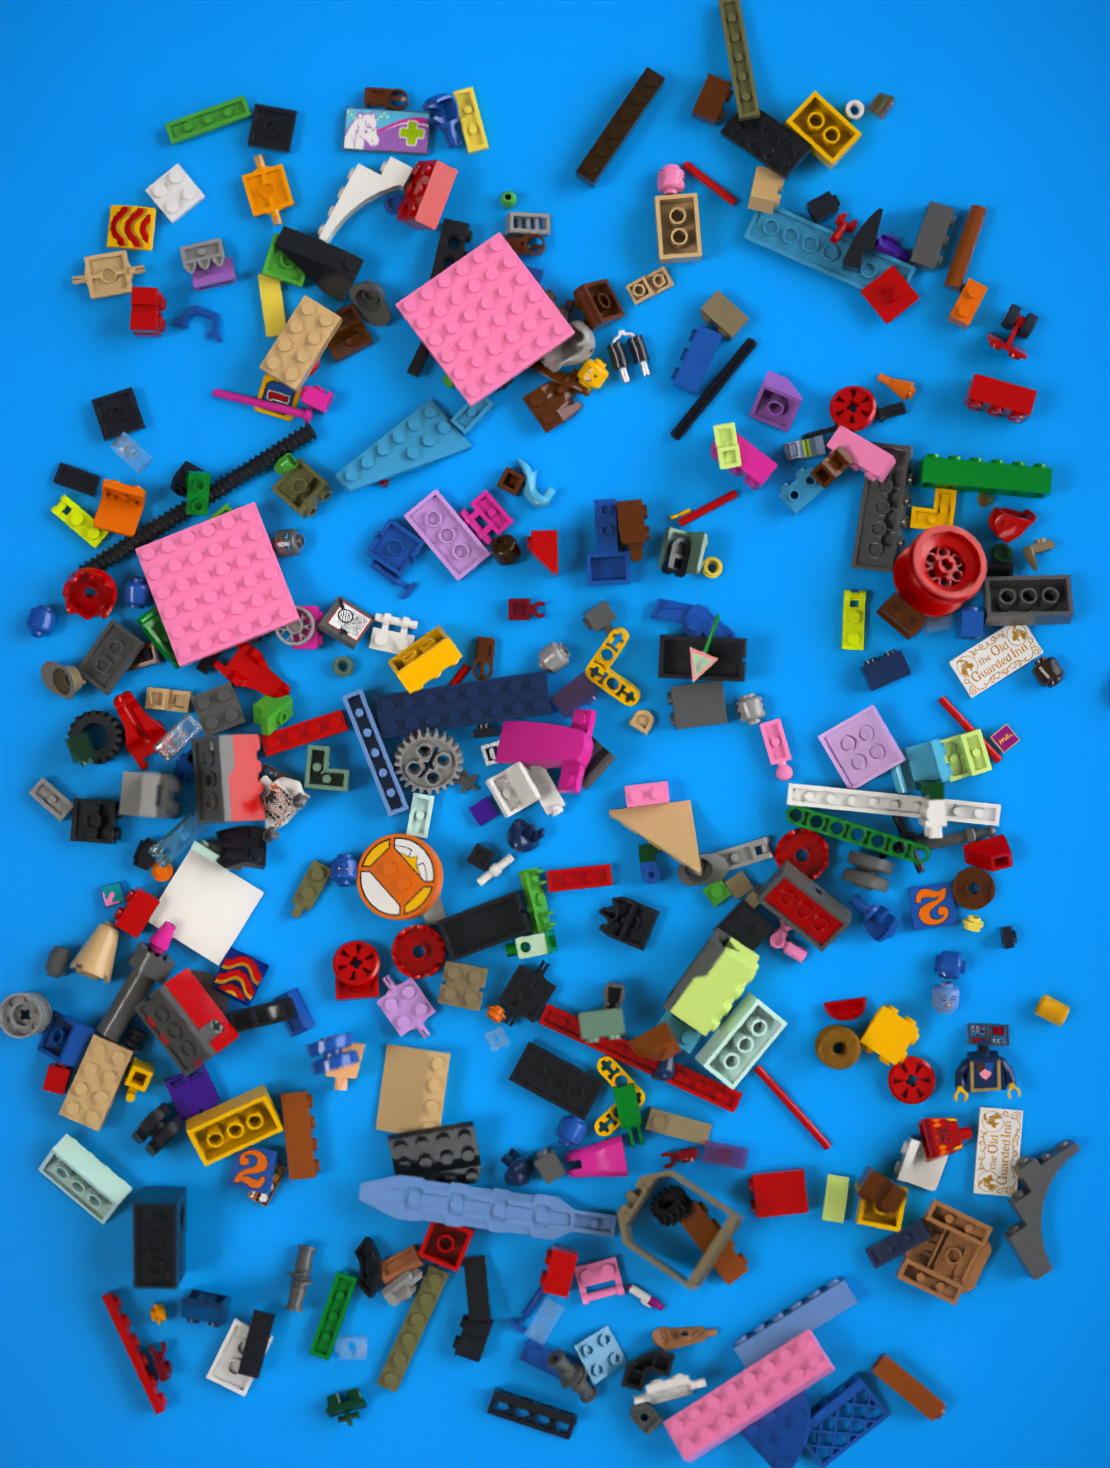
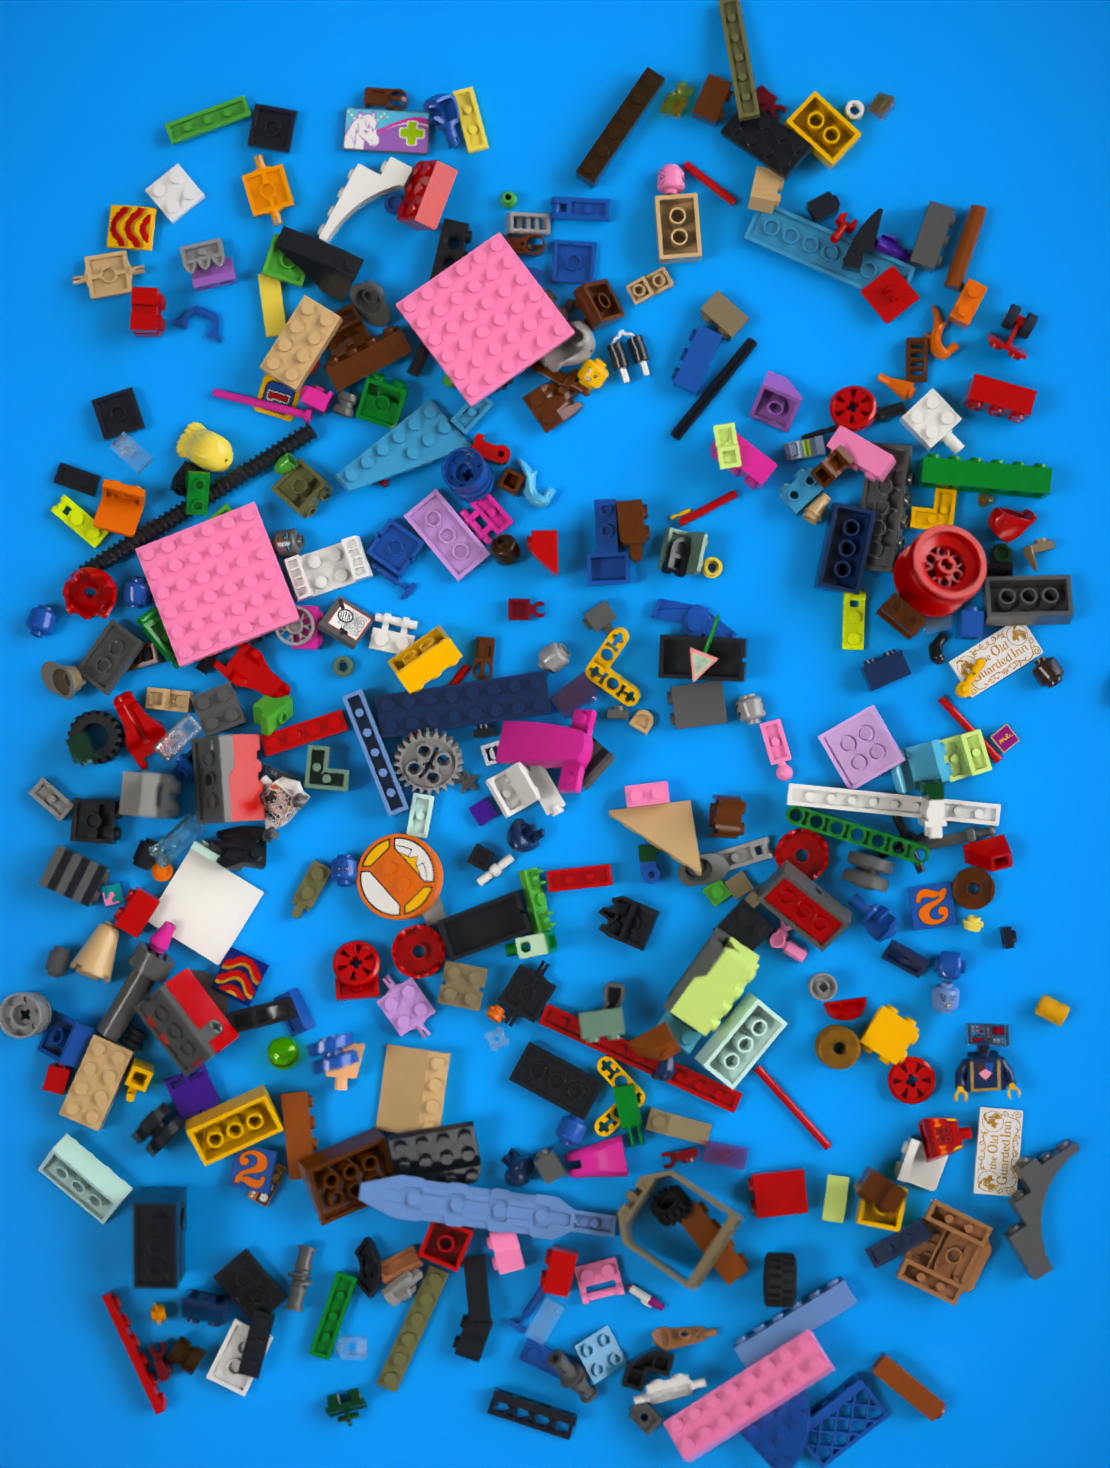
(75, 876): none -> slope
(186, 1355): none -> dark brown wheel
(205, 448): none -> light yellow piece
(250, 1285): none -> black plate
(283, 1053): none -> clear neon green hair
(327, 569): none -> white plate
(336, 1173): none -> reddish brown slope
(346, 403): none -> dark grey wheel
(367, 358): none -> reddish brown brick
(382, 400): none -> green plate
(467, 474): none -> blue wheel
(495, 454): none -> red leg
(507, 1252): none -> bright pink brick
(573, 262): none -> blue tile
(580, 209): none -> blue plate
(617, 712): none -> dark grey plate
(676, 102): none -> clear yellow plate
(726, 816): none -> reddish brown brick
(767, 101): none -> dark red plate
(779, 1280): none -> black tyre
(815, 510): none -> tan cone
(822, 986): none -> light grey wheel
(845, 549): none -> dark blue slope
(905, 958): none -> dark blue plate
(908, 360): none -> reddish brown slope
(932, 422): none -> white brick
(935, 338): none -> orange piece
(935, 648): none -> black arm
(964, 688): none -> yellow piece

